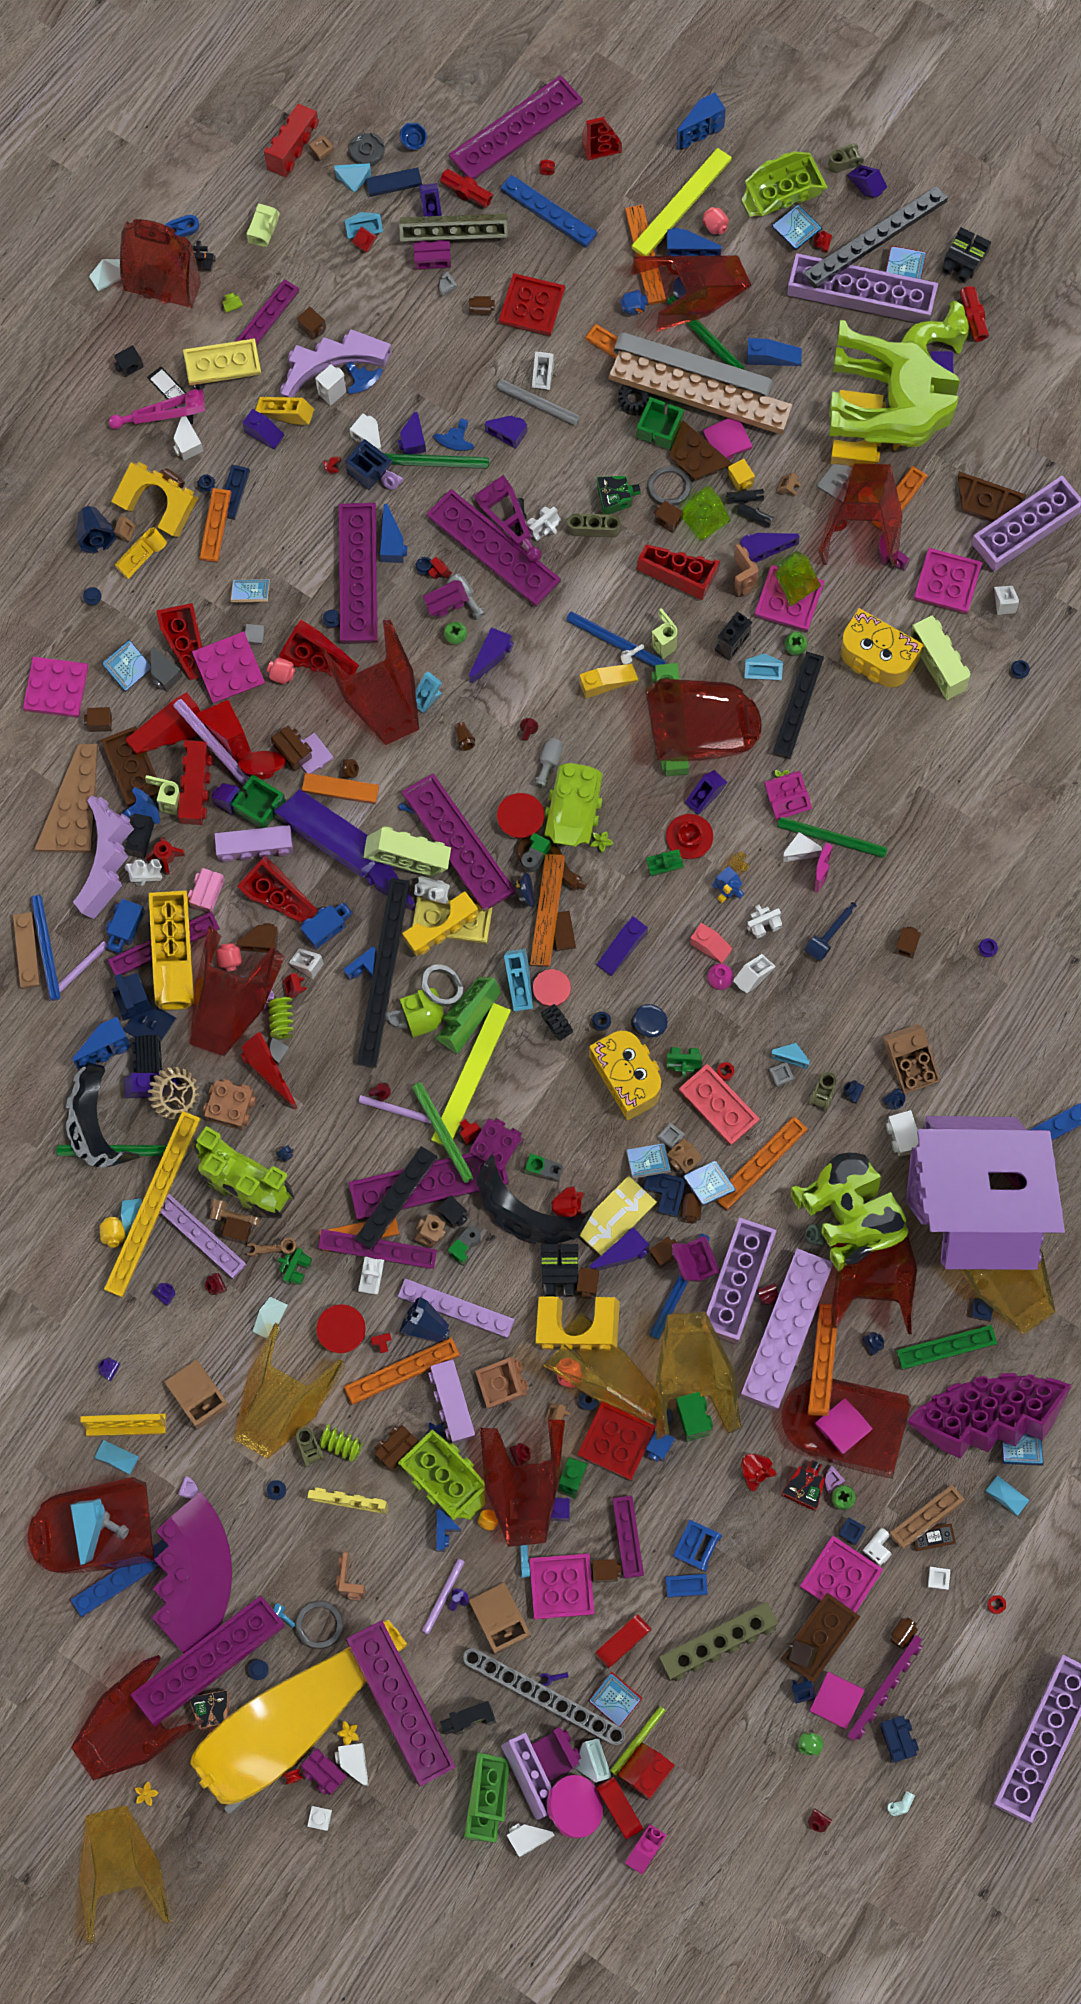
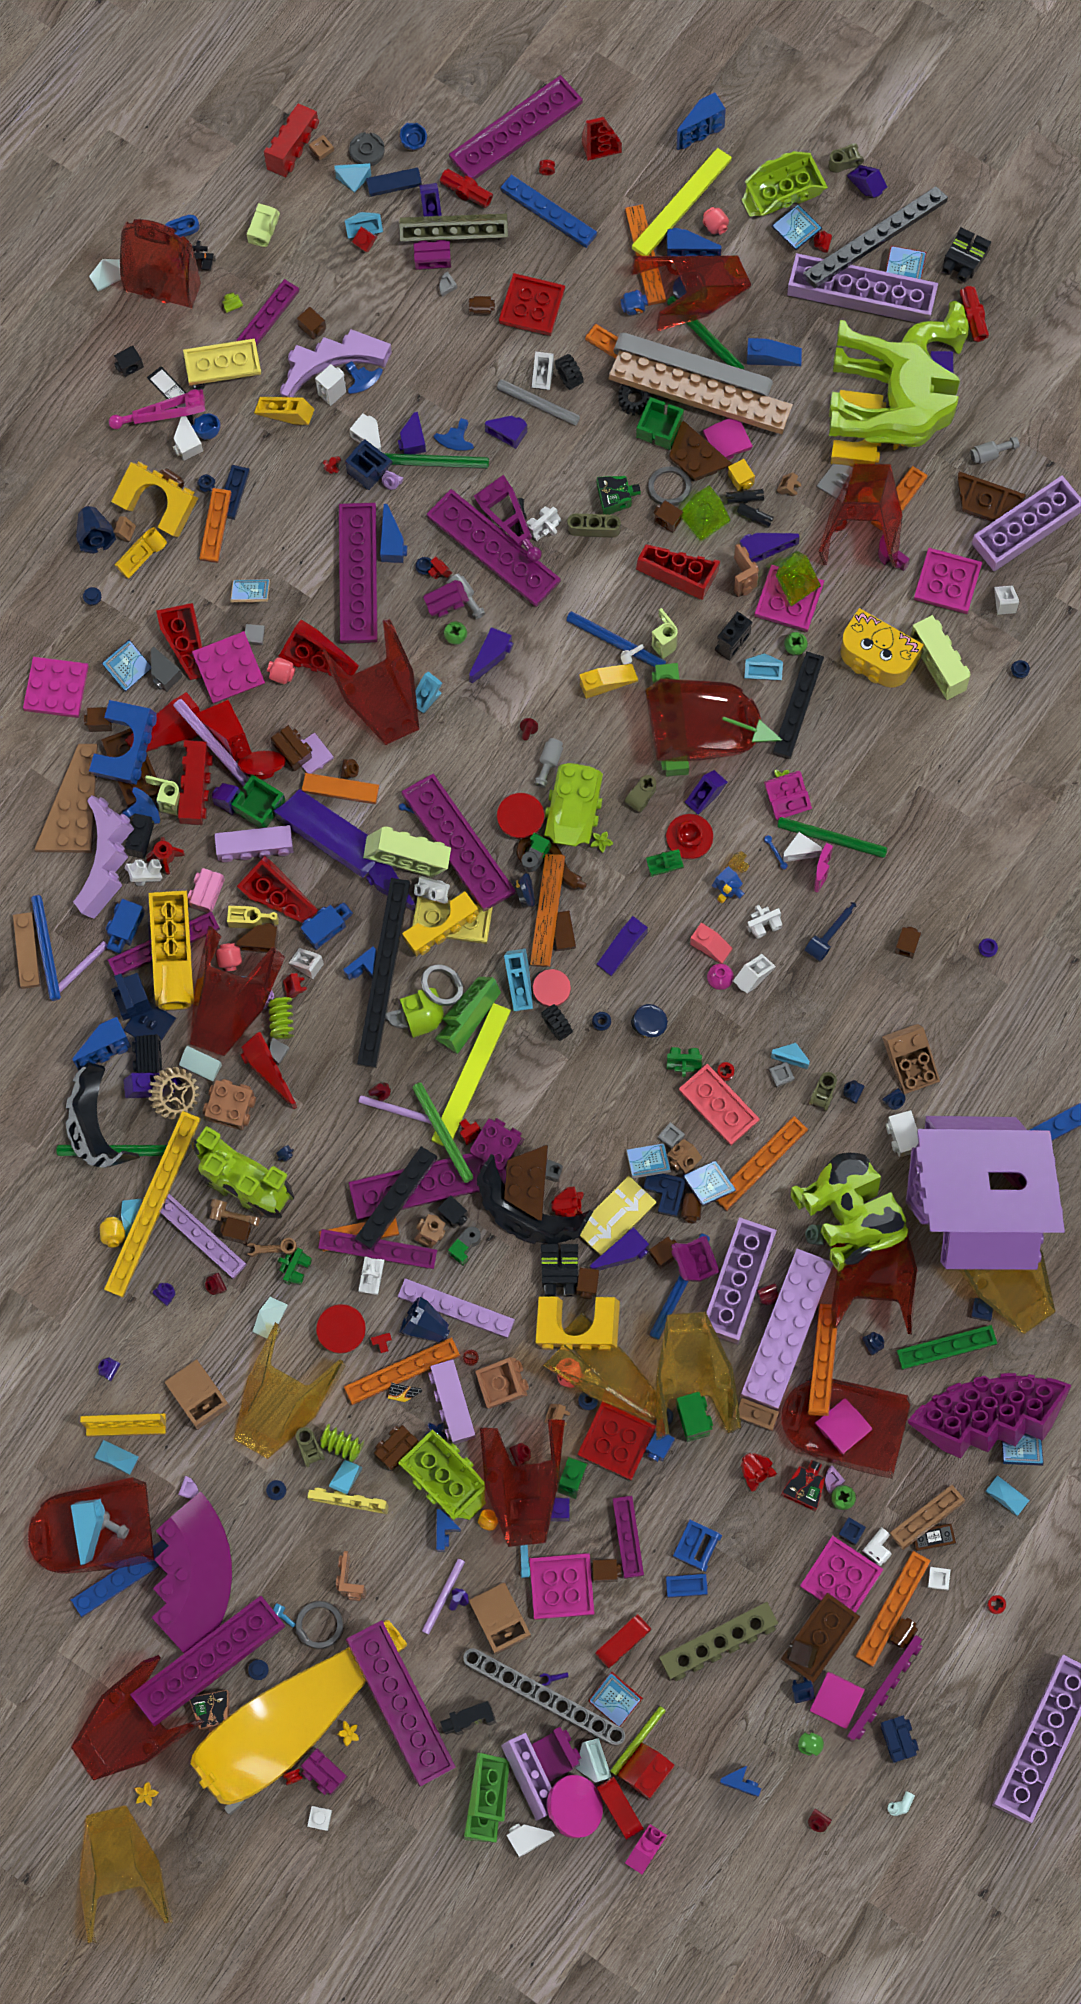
(126, 767): none -> blue arch
(200, 1063): none -> light aqua slope
(206, 426): none -> blue hair
(240, 917): none -> light yellow piece
(262, 429): dark purple slope -> none
(331, 618): dark blue plate -> none
(345, 1476): none -> medium azure slope
(353, 1761): white slope -> none
(402, 1392): none -> sticker
(464, 737): reddish brown cone -> none
(470, 1361): none -> clear red hinge
(527, 1181): none -> reddish brown wing
(569, 371): none -> black tyre
(627, 1072): yellow brick -> none
(639, 795): none -> olive piece
(735, 1781): none -> blue slope
(757, 1414): none -> medium nougat plate
(761, 734): none -> piece
(768, 839): none -> blue hinge
(892, 1608): none -> orange tile
(990, 451): none -> light grey piece

